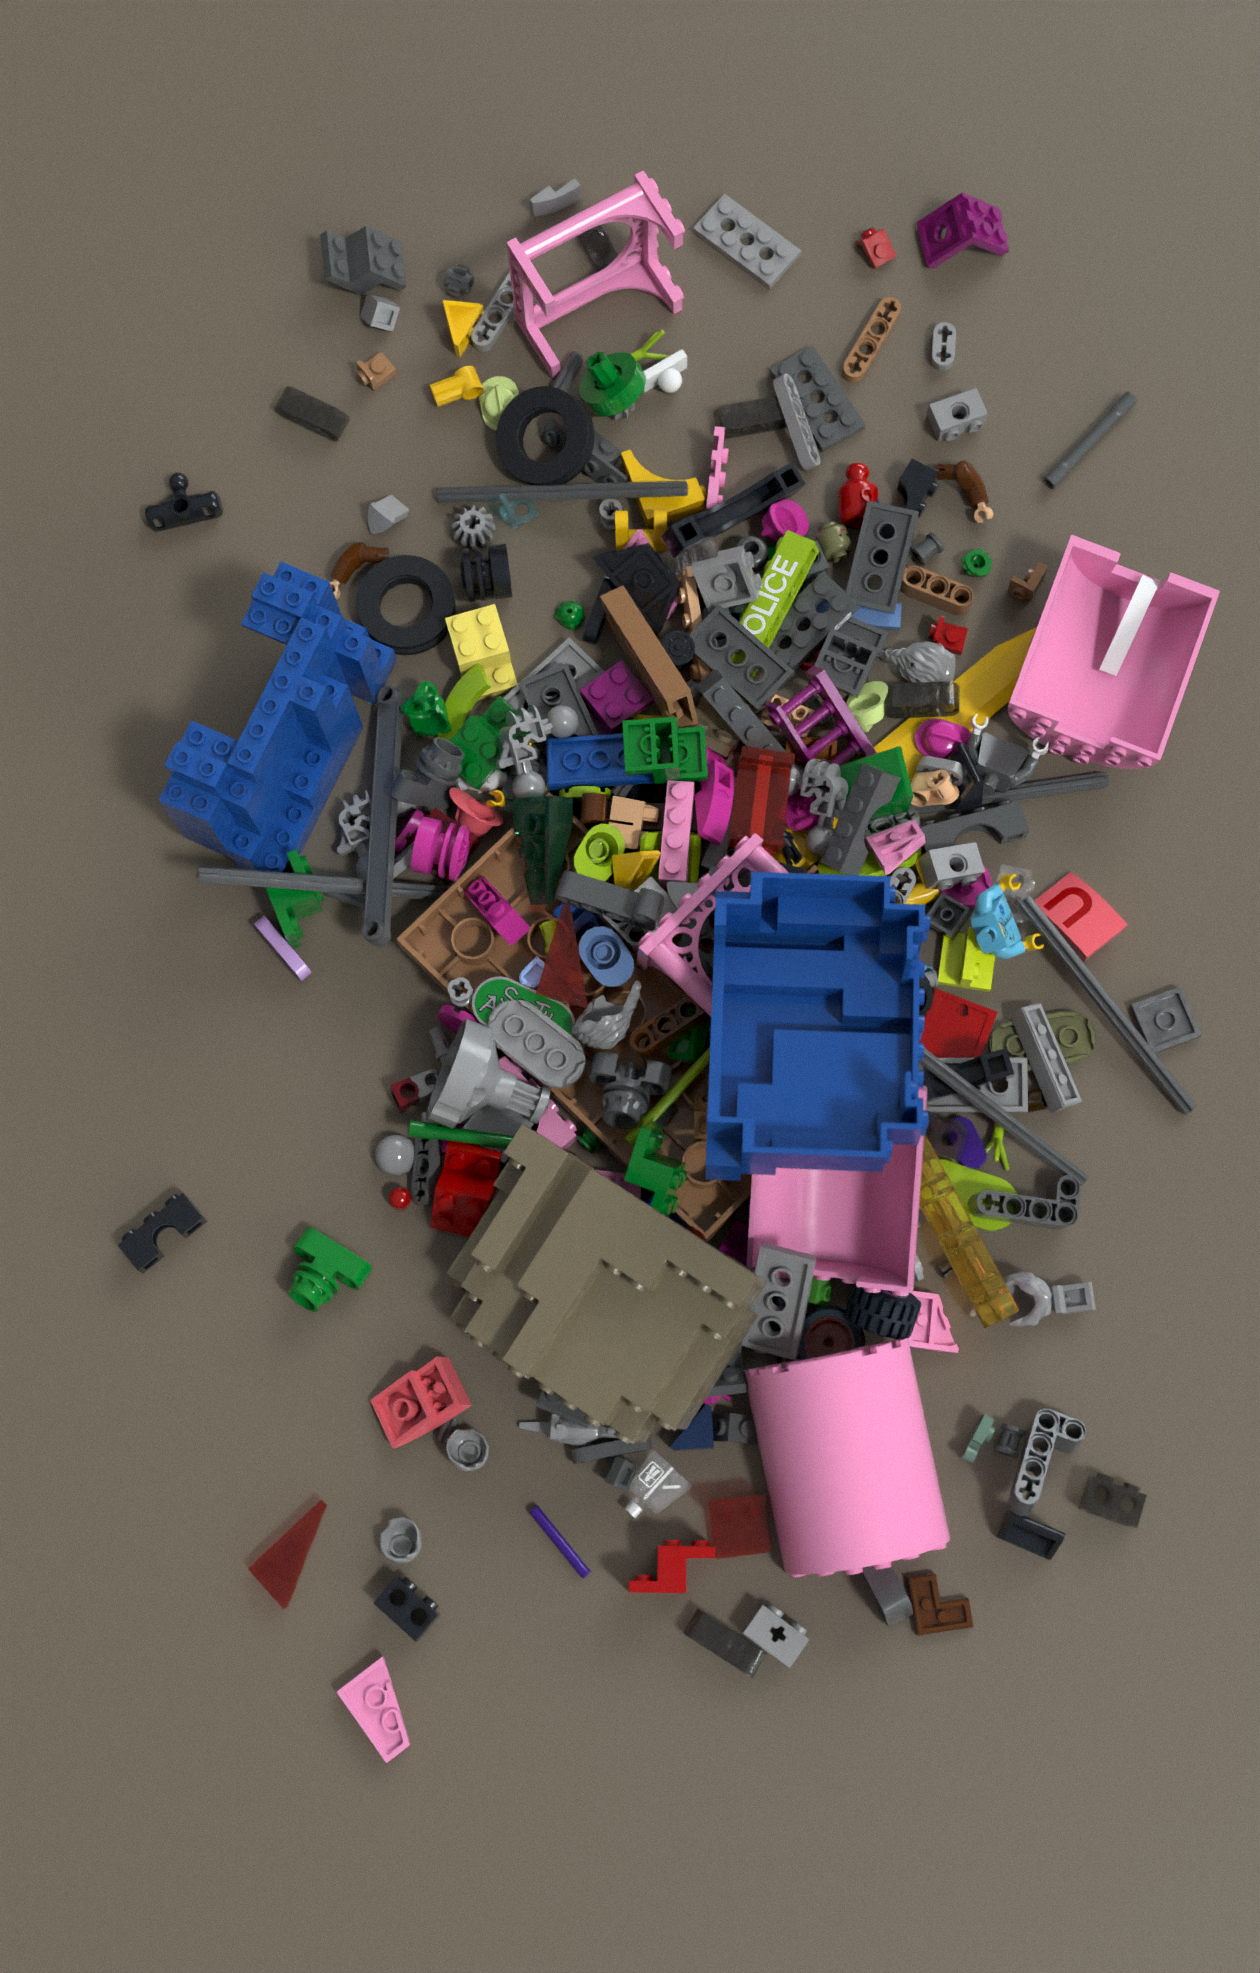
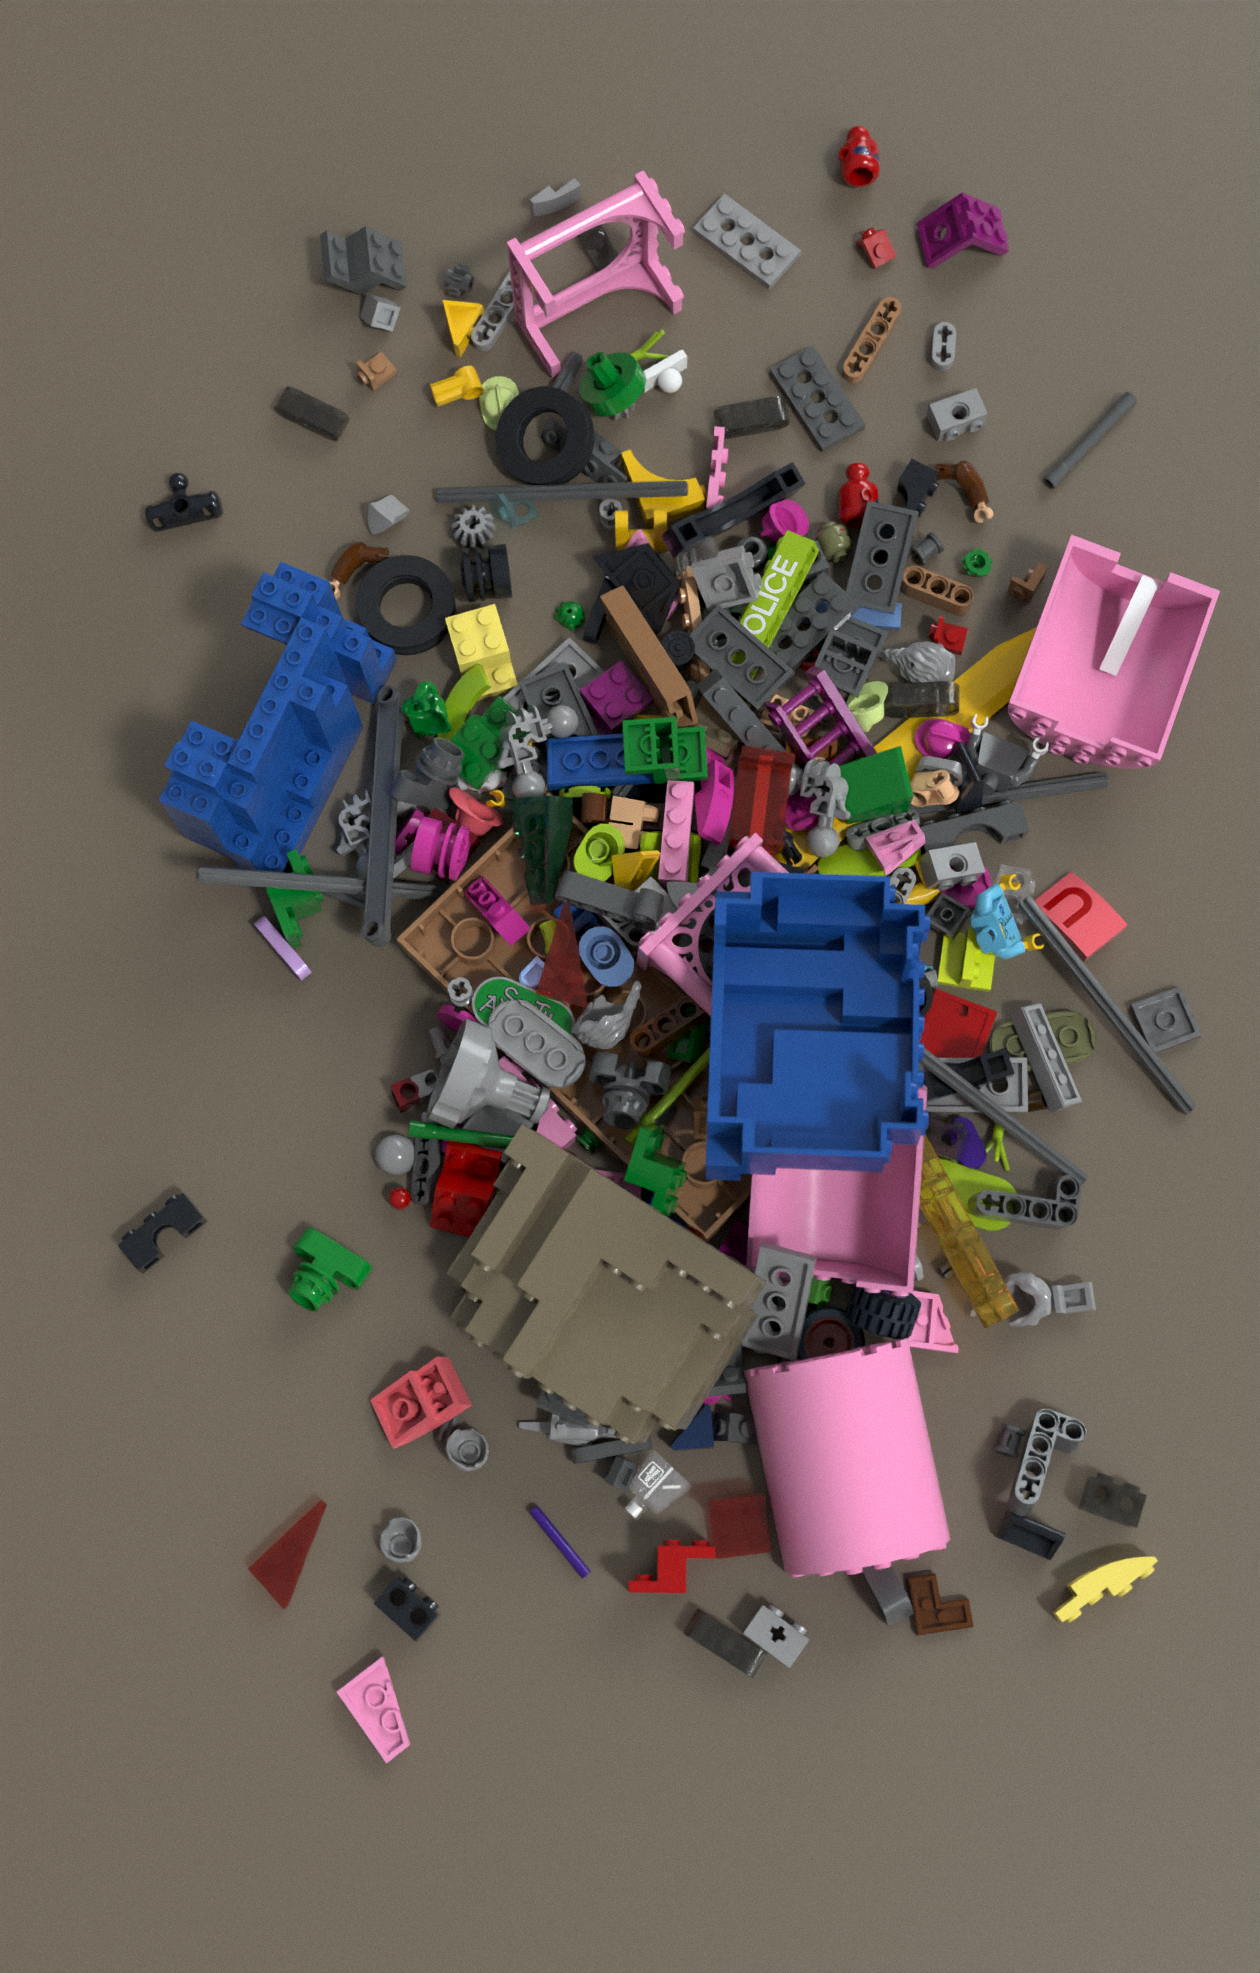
(796, 422): light grey beam -> none
(859, 158): none -> red piece
(870, 791): dark grey arch -> none
(981, 1433): sand green plate -> none
(1111, 1577): none -> light yellow slope

